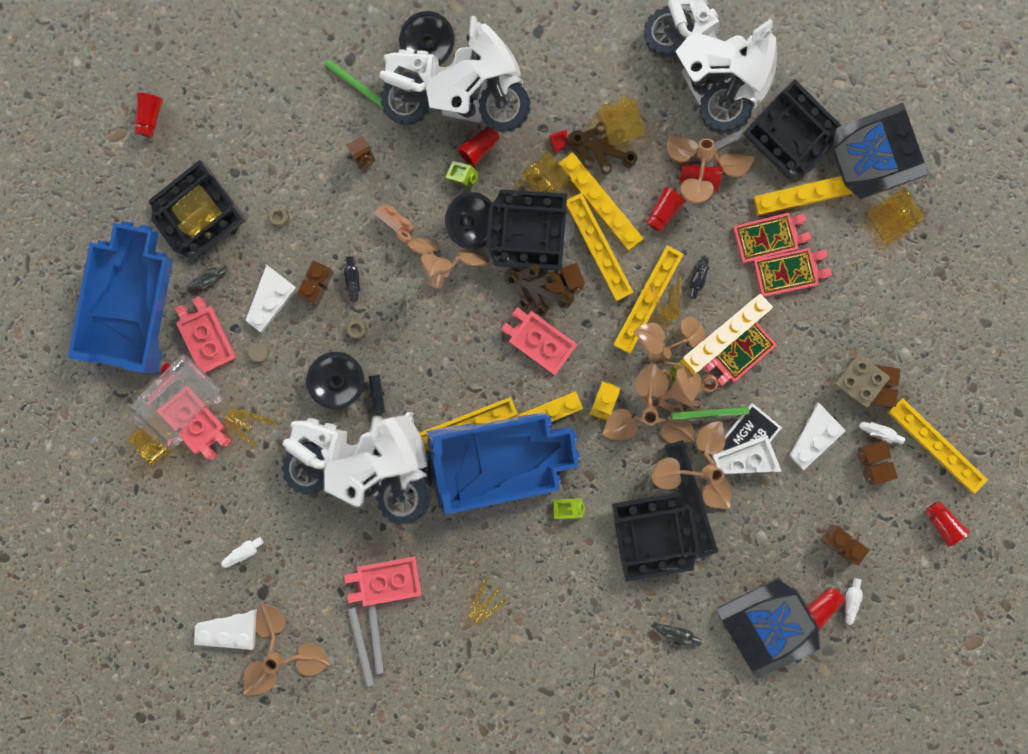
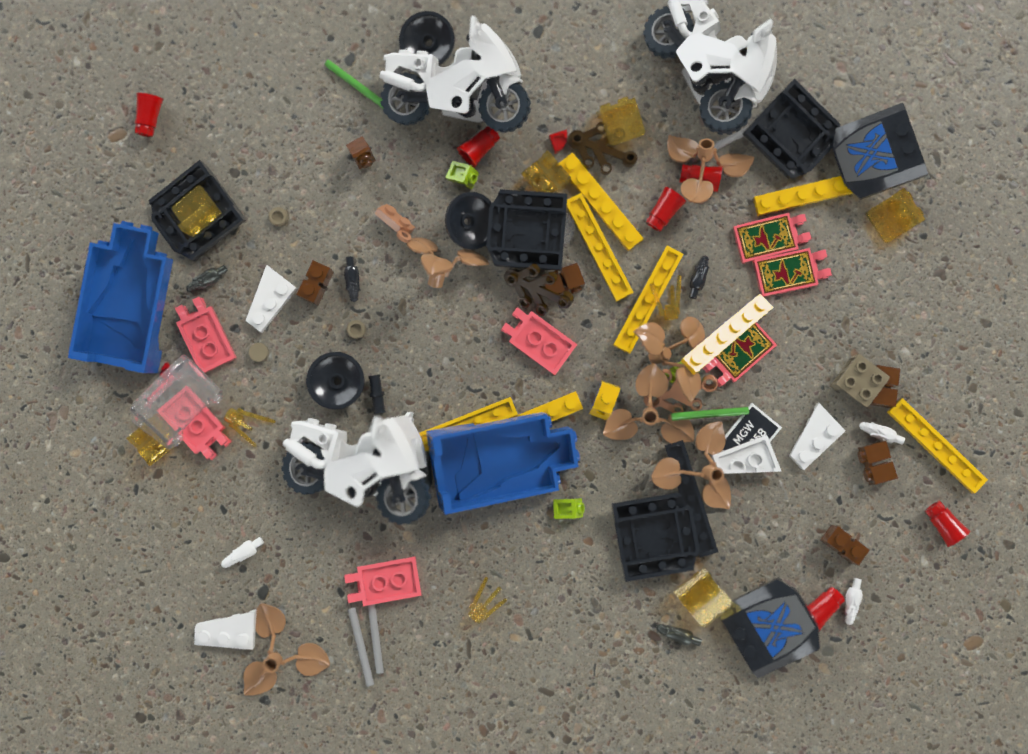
(703, 598): none -> clear yellow bracket

